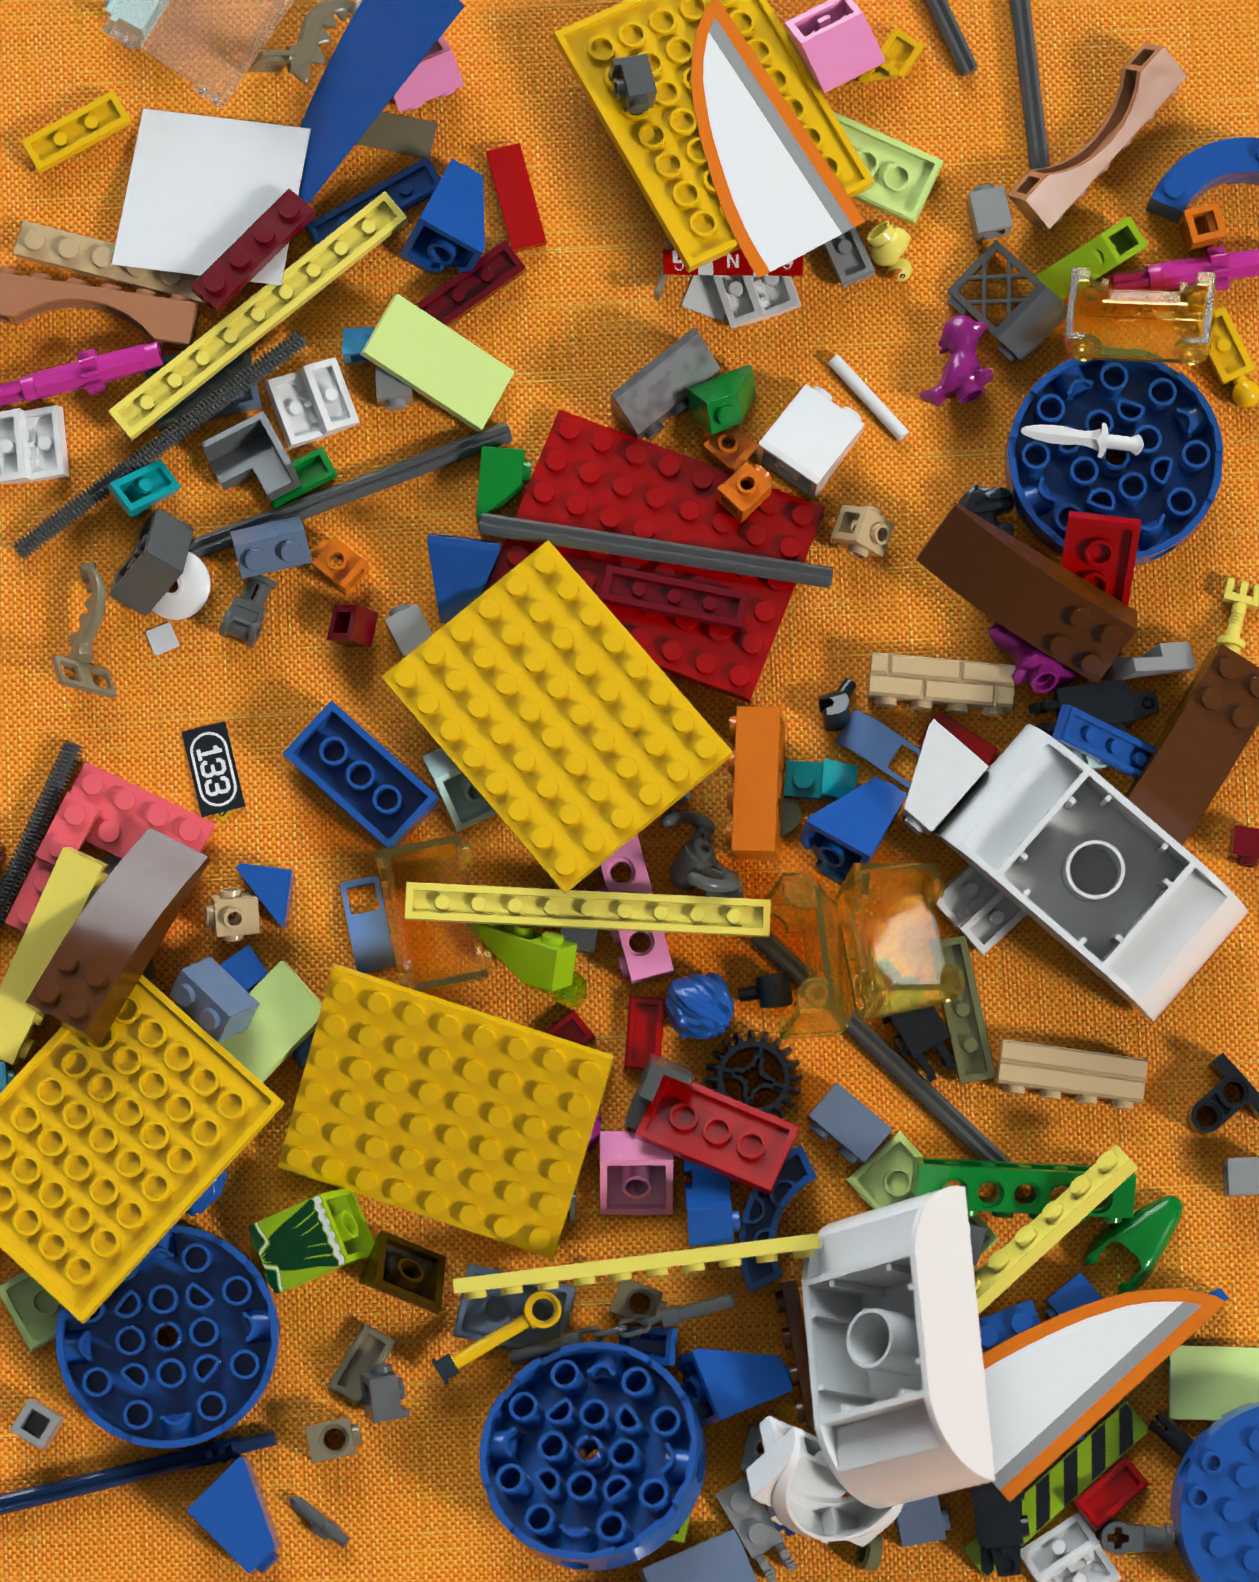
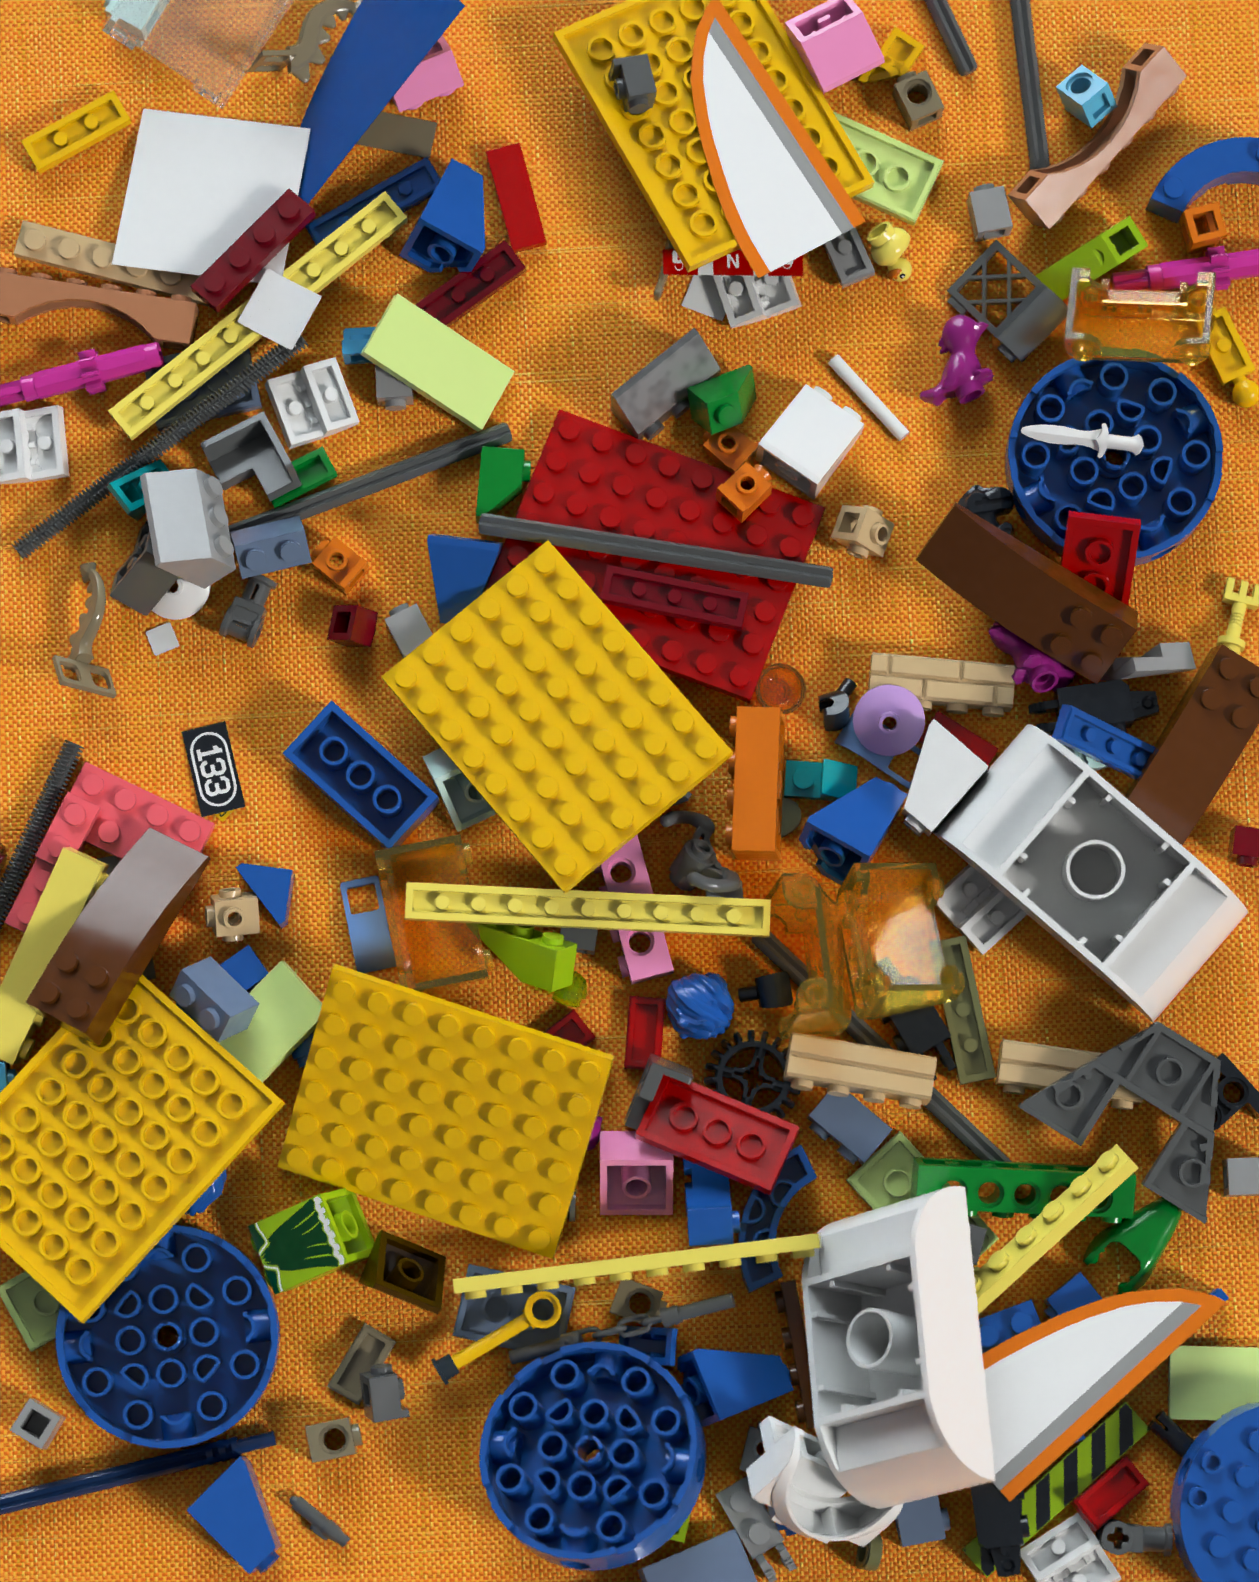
(188, 525): none -> slope
(279, 309): none -> white sticker
(780, 687): none -> clear orange piece
(859, 1069): none -> tan brick
(888, 702): none -> lavender dish
(917, 114): none -> dark tan brick
(1086, 96): none -> medium azure brick
(1165, 1073): none -> dark grey wing

